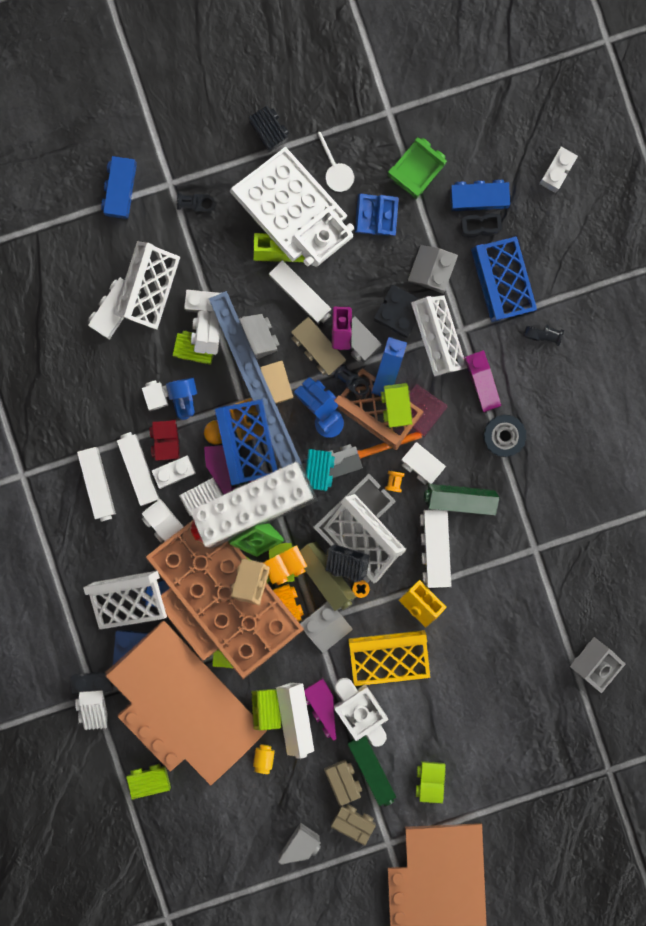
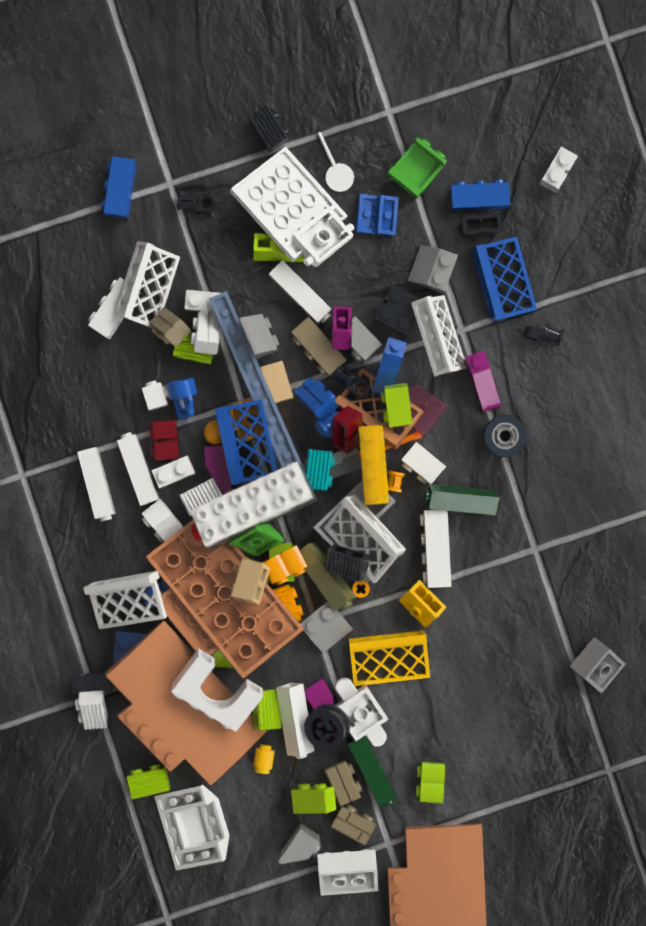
(169, 327): none -> dark tan brick
(193, 826): none -> white slope
(228, 712): none -> white arch
(313, 799): none -> lime brick
(321, 734): none -> black wheel
(346, 429): none -> dark red piece
(347, 872): none -> white slope
(373, 464): none -> yellow brick

